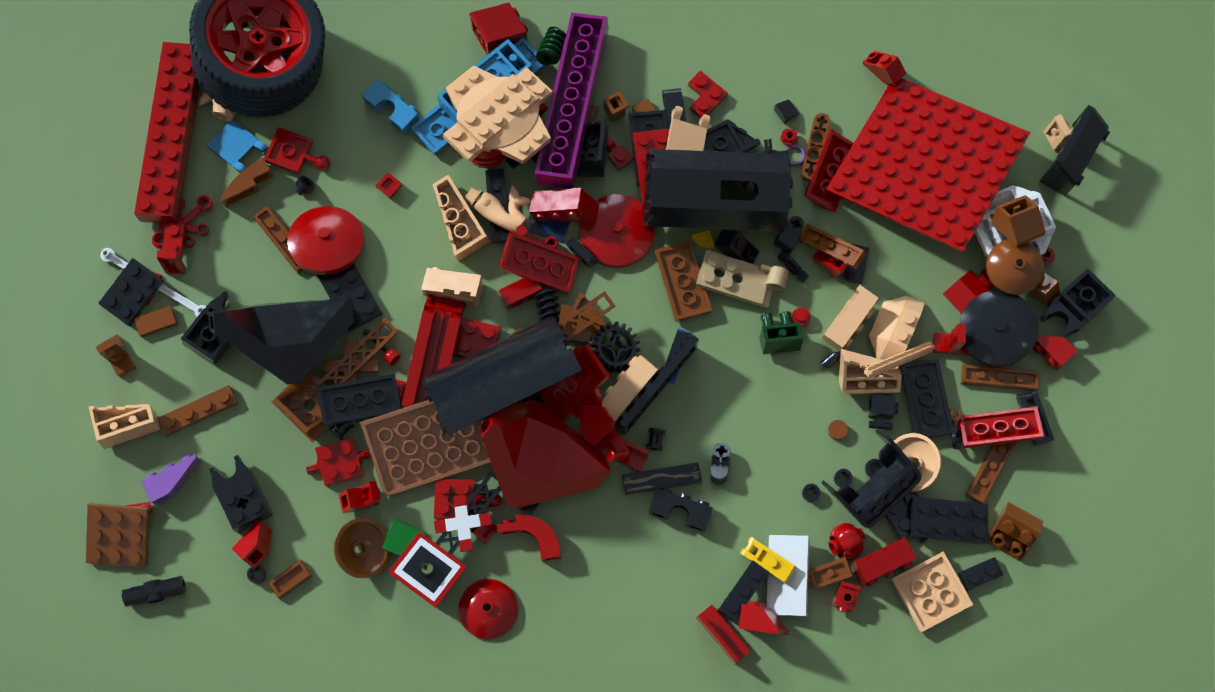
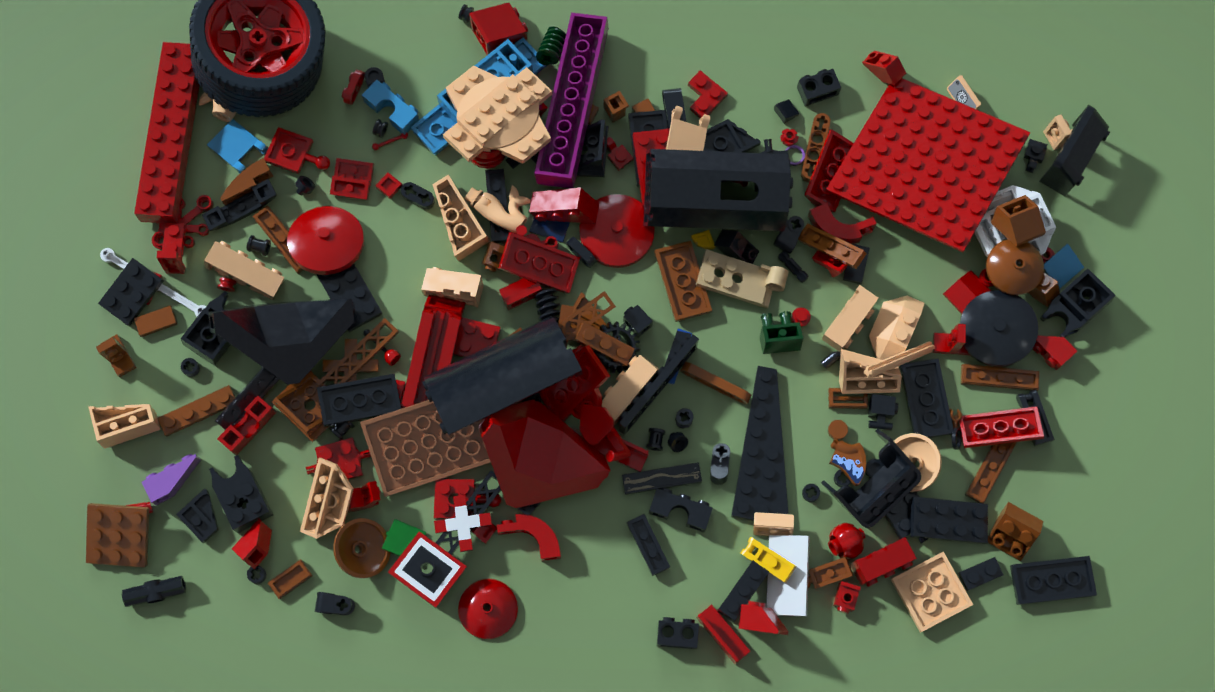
(195, 370): none -> black bush
(200, 516): none -> black wing
(226, 284): none -> red bush
(241, 207): none -> black slope
(243, 270): none -> light nougat wedge
(255, 418): none -> red arch
(258, 245): none -> black bush
(258, 386): none -> black tile
(327, 500): none -> light nougat wedge
(331, 604): none -> black piece
(352, 178): none -> red slope
(355, 82): none -> red plate
(372, 75): none -> black tile
(375, 146): none -> red hinge
(380, 128): none -> black bush
(415, 199): none -> black beam
(464, 13): none -> black bush
(493, 249): none -> dark orange brick
(604, 344): none -> dark orange plate
(637, 320): none -> black brick
(648, 544): none -> black plate
(677, 441): none -> black tile
(677, 639): none -> black brick
(681, 413): none -> black bush
(716, 383): none -> dark orange beam
(762, 465): none -> black wing
(773, 524): none -> light nougat slope
(821, 91): none -> black brick
(831, 398): none -> dark orange tile
(849, 459): none -> dark orange arm
(852, 233): none -> red arch
(962, 93): none -> slope
(1035, 153): none -> black plate
(1053, 580): none -> black plate
(1063, 265): none -> dark azure window

